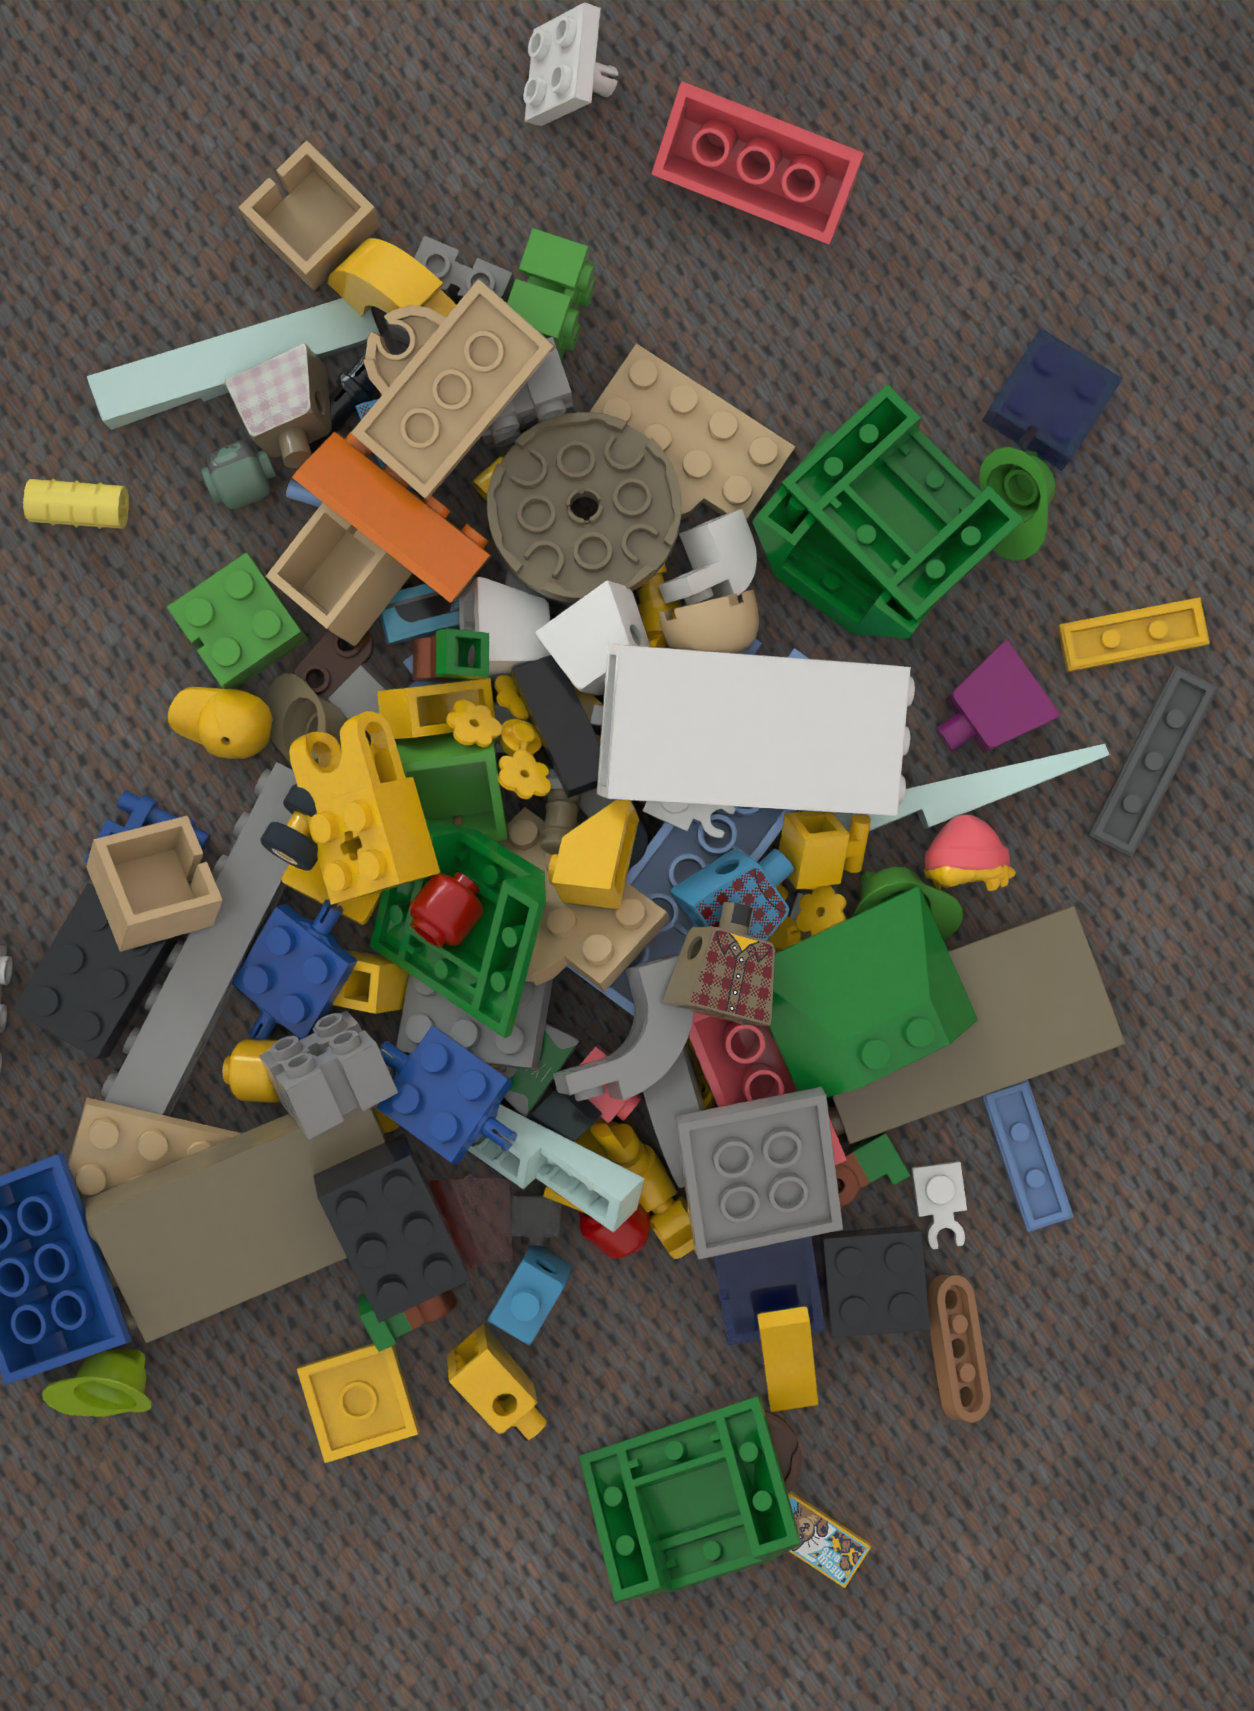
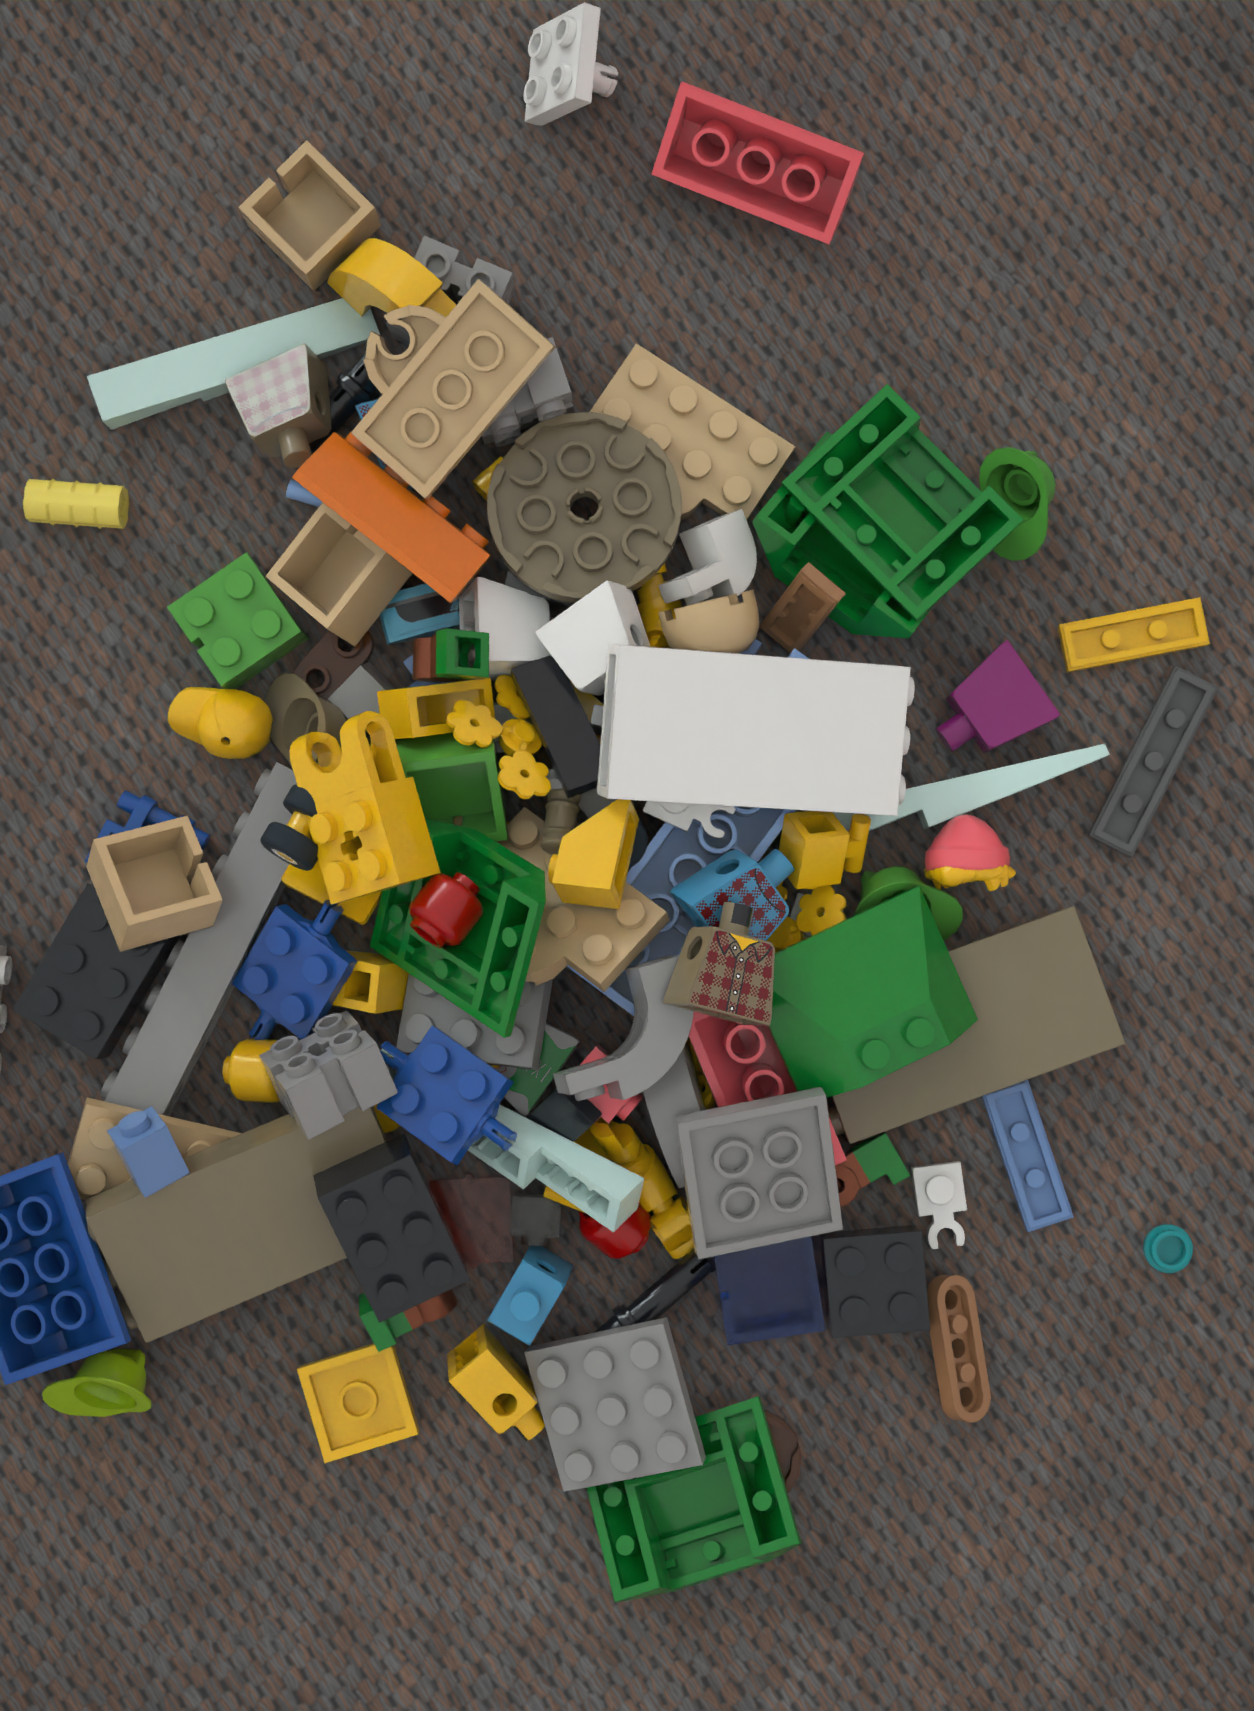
(148, 1151): none -> medium blue brick
(238, 475): sand green head -> none
(556, 287): bright green piece -> none
(615, 1405): none -> light grey plate
(662, 1293): none -> black pin
(788, 1359): yellow tile -> none
(802, 609): none -> medium nougat plate
(826, 1542): tile -> none
(1054, 393): clear blue piece -> none
(1168, 1248): none -> teal plate

